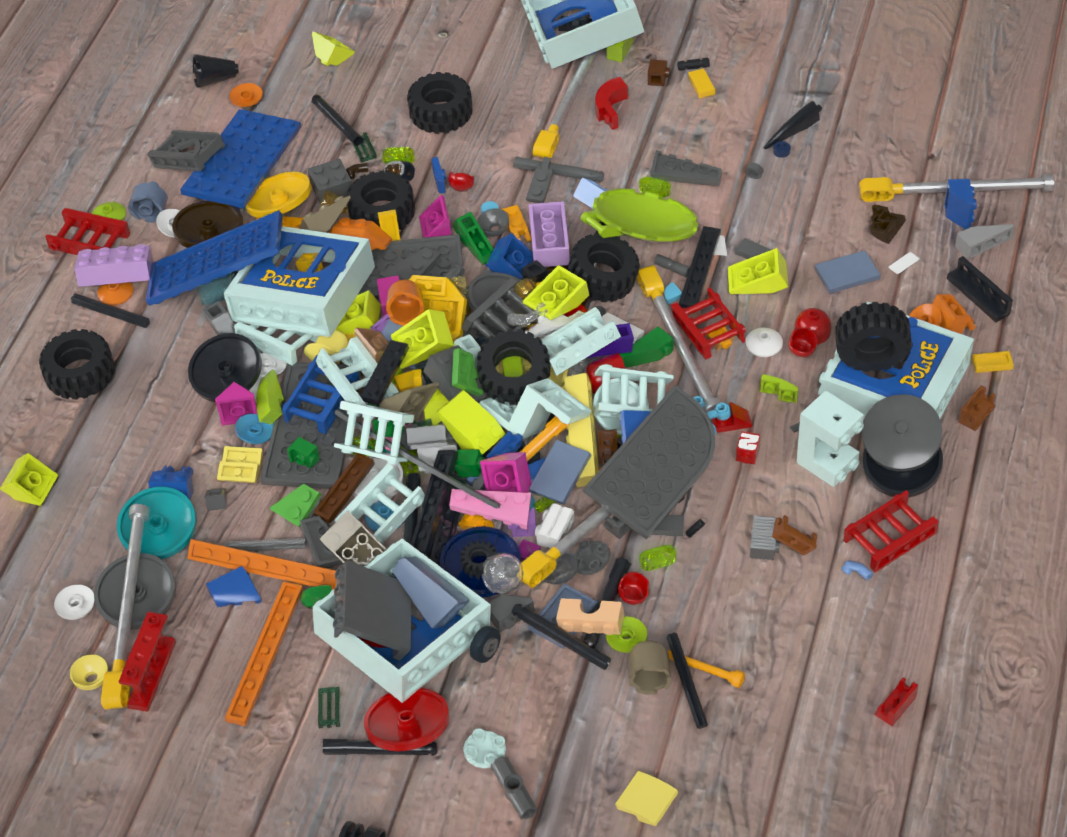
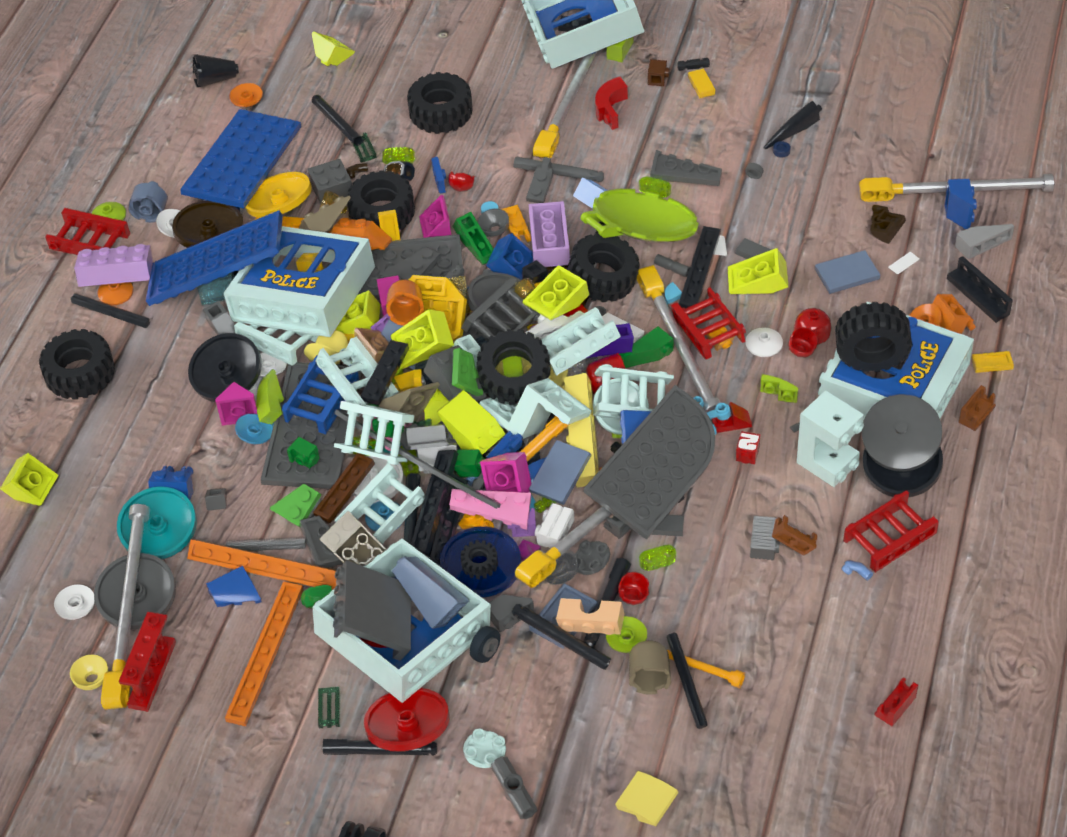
(169, 155): dark grey fence -> none
(240, 464): light yellow slope -> none
(502, 573): clear cylinder -> none
(524, 320): clear arm -> none
(606, 444): reddish brown hips -> none
(695, 528): black piece -> none

